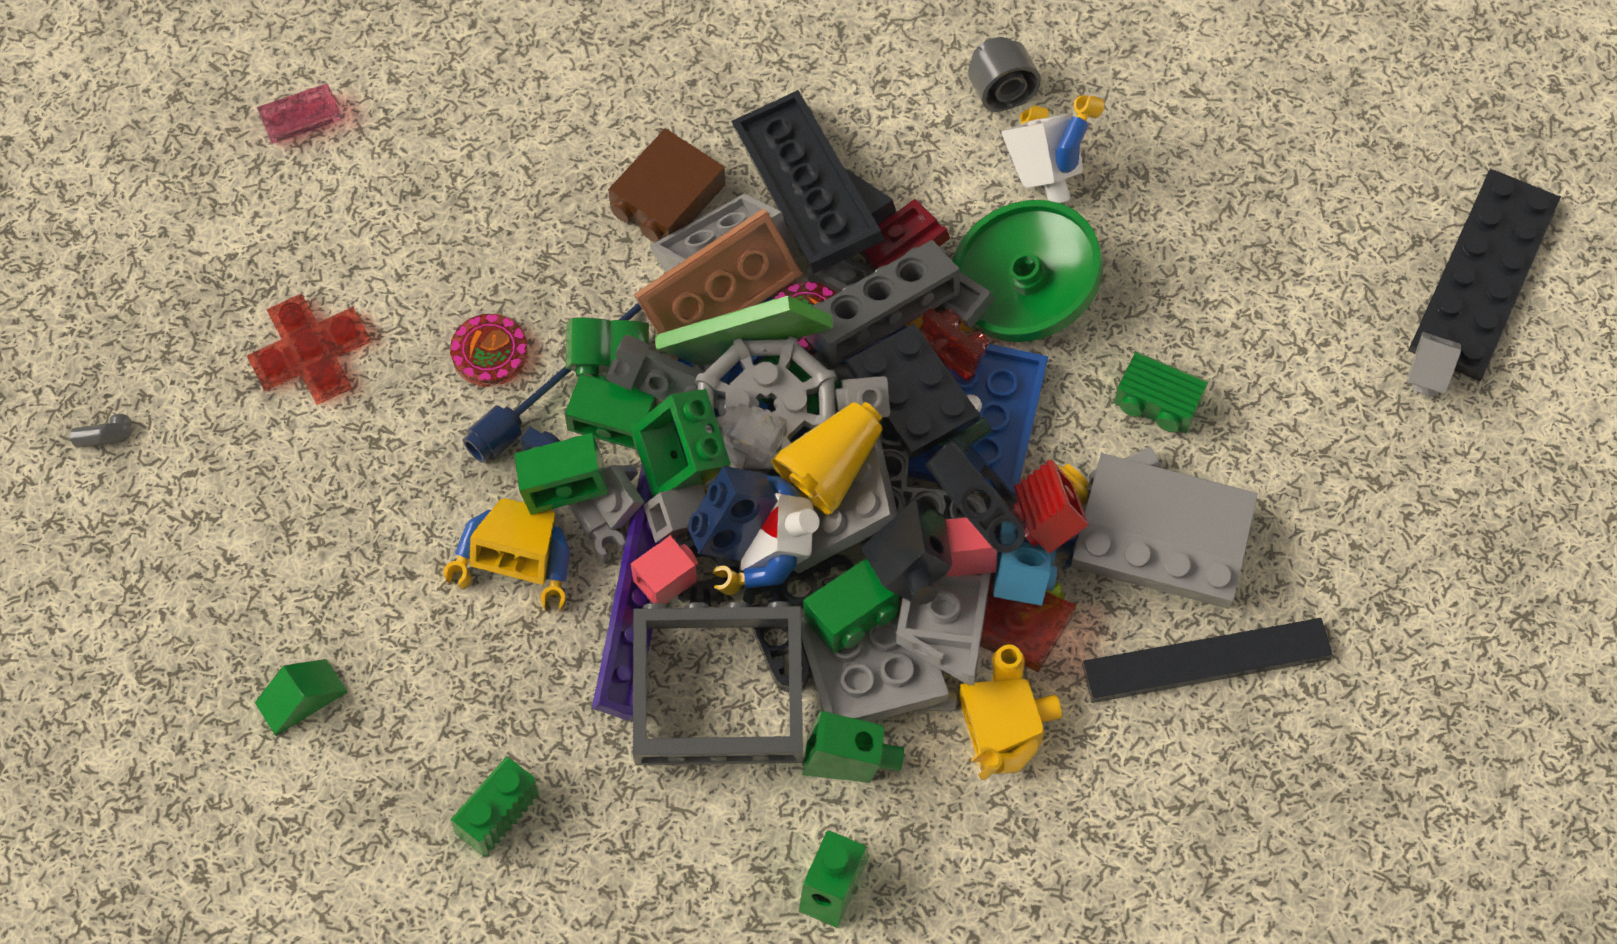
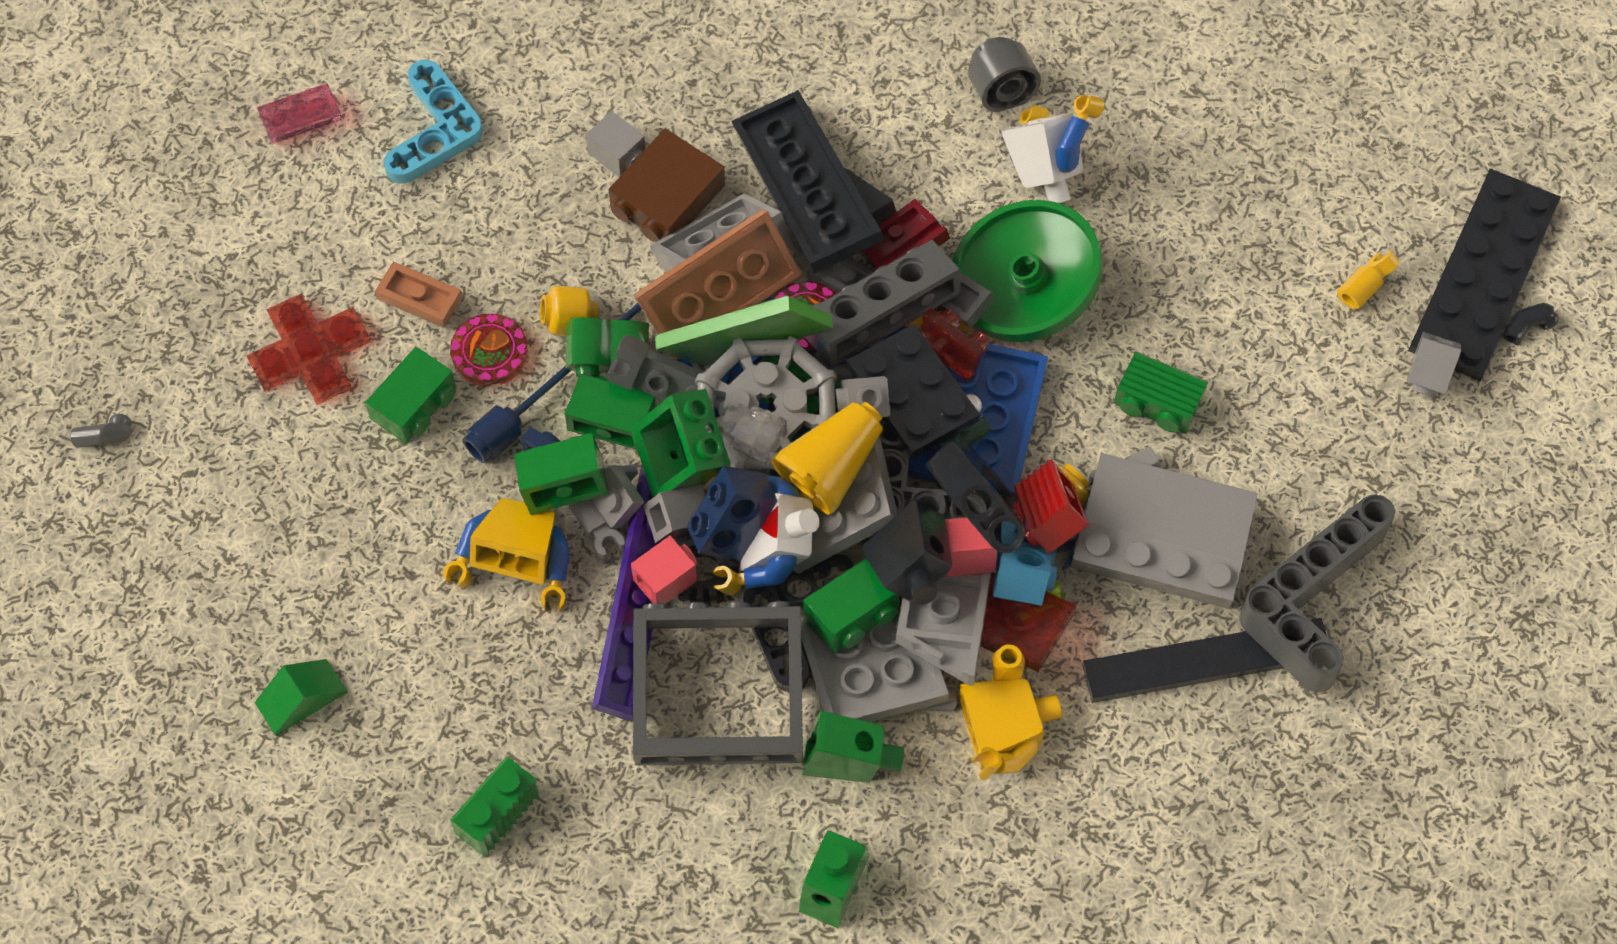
(411, 395): none -> green brick
(418, 294): none -> nougat plate
(444, 131): none -> medium azure beam
(562, 305): none -> yellow head
(615, 143): none -> light grey brick
(1309, 580): none -> dark grey beam
(1367, 280): none -> yellow bar
(1525, 318): none -> black arm

